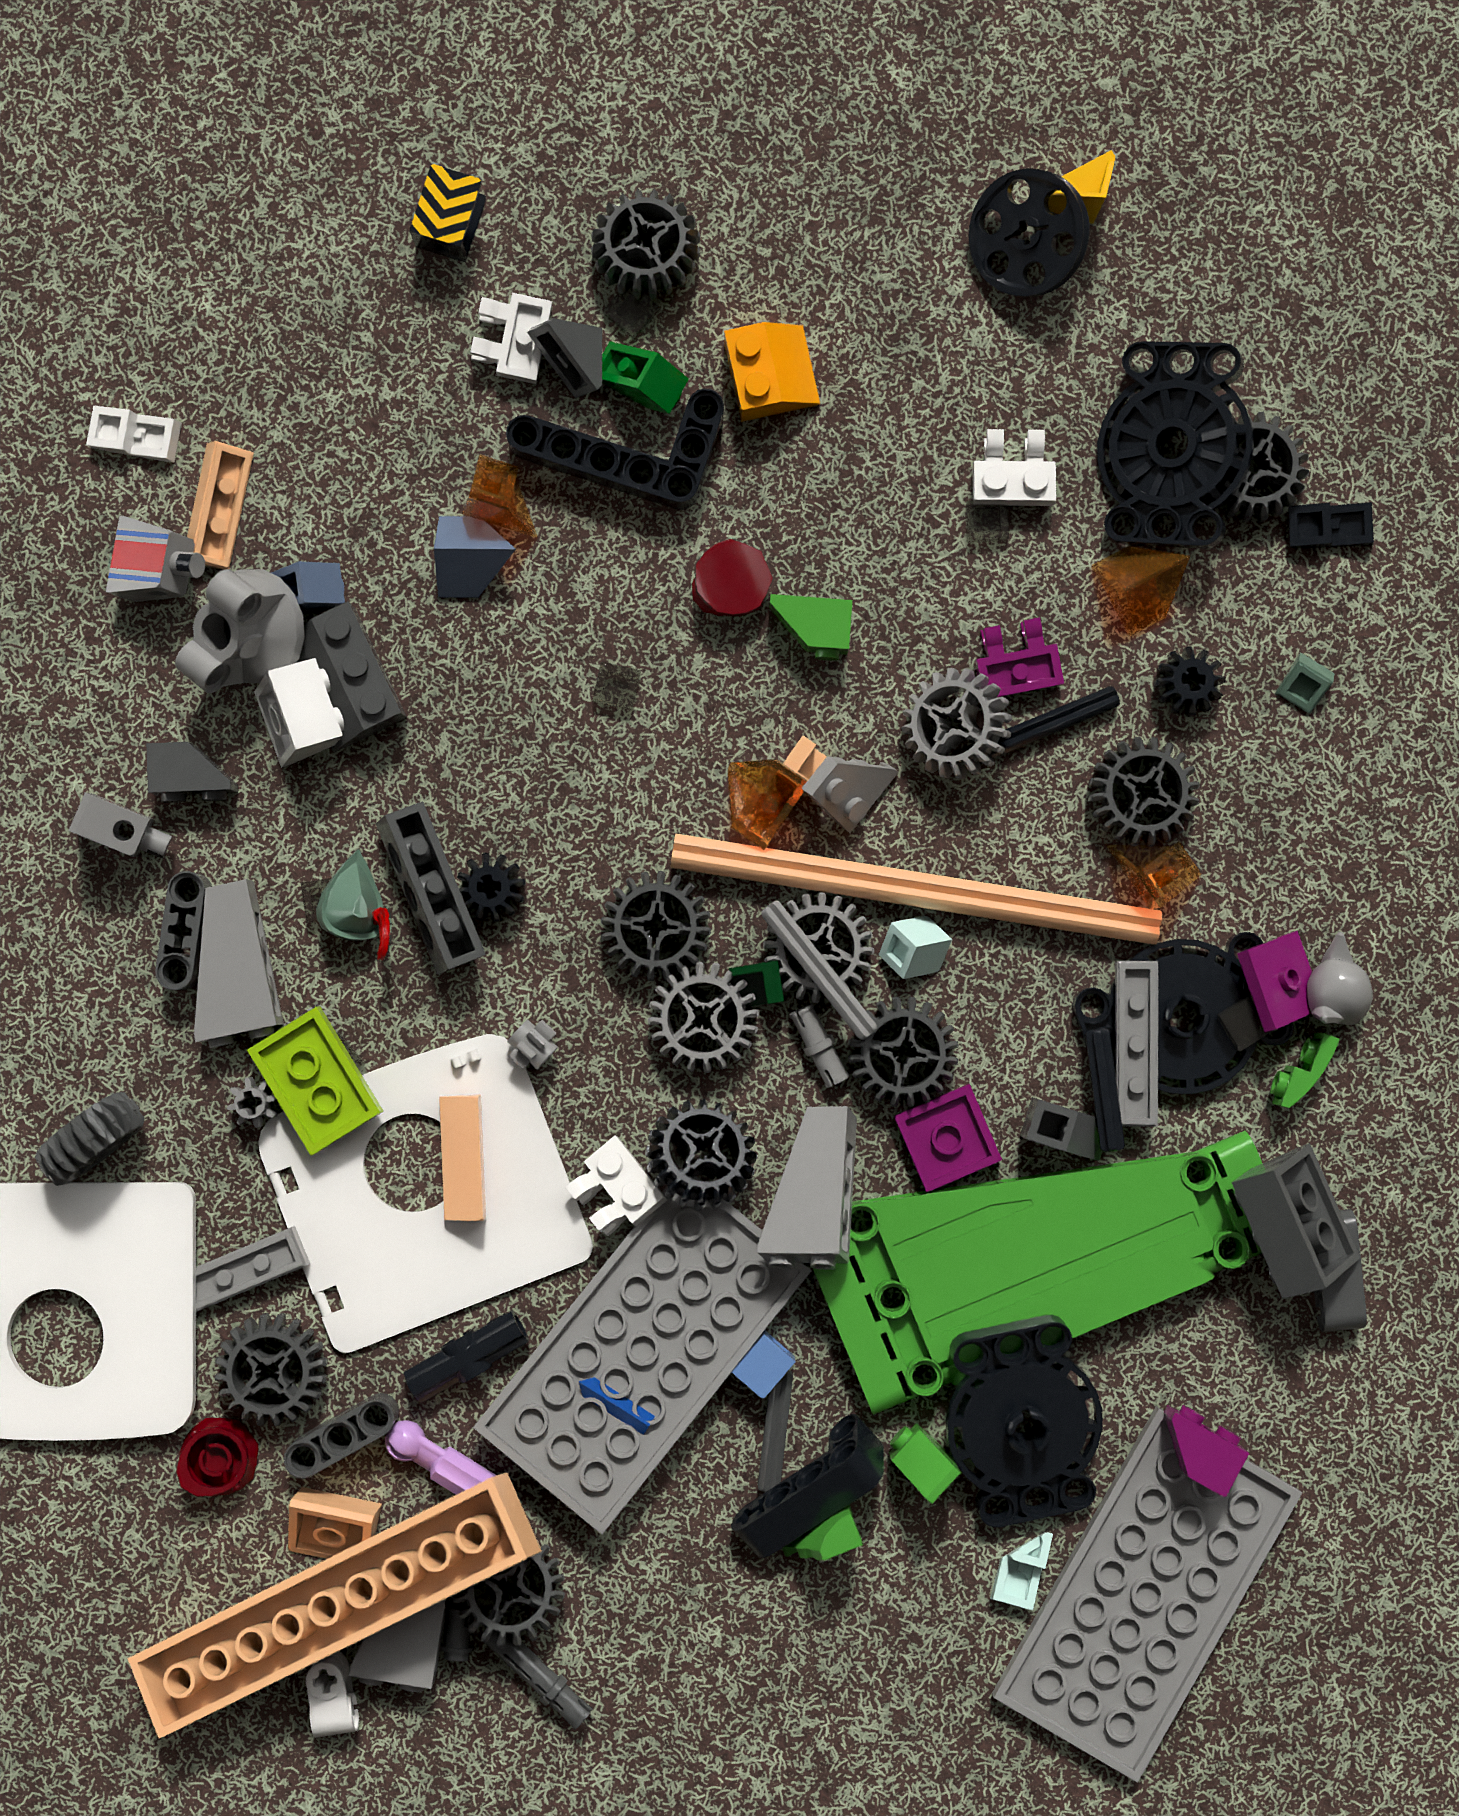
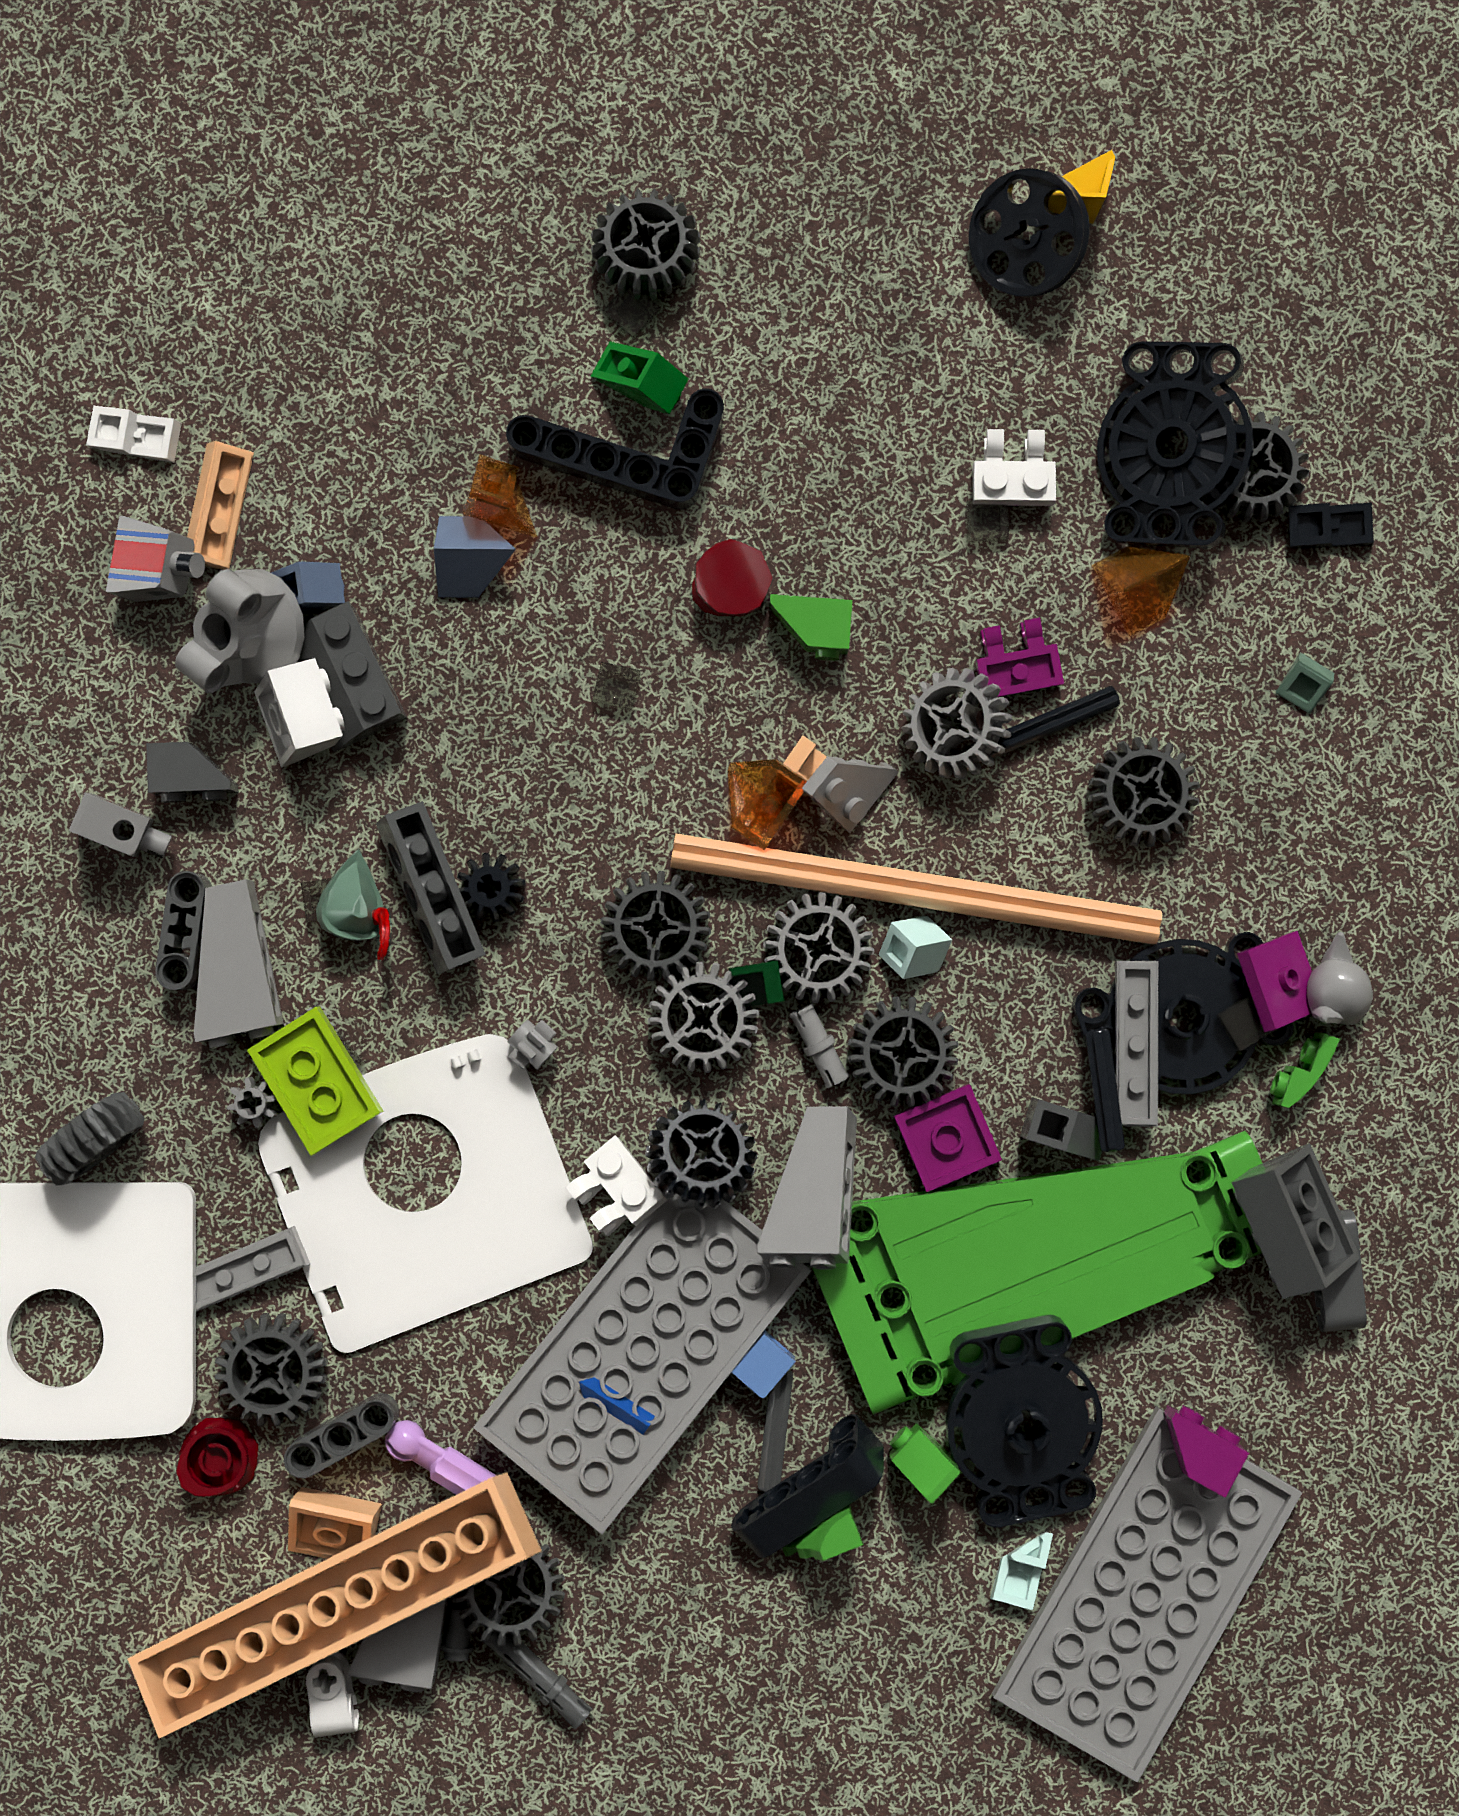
(448, 213): piece -> none
(462, 1157): light nougat slope -> none
(466, 1357): black piece -> none
(518, 354): white plate -> none
(573, 353): dark grey slope -> none
(770, 369): light orange slope -> none
(819, 970): light grey axle -> none
(1156, 871): clear orange slope -> none
(1199, 671): black gear -> none

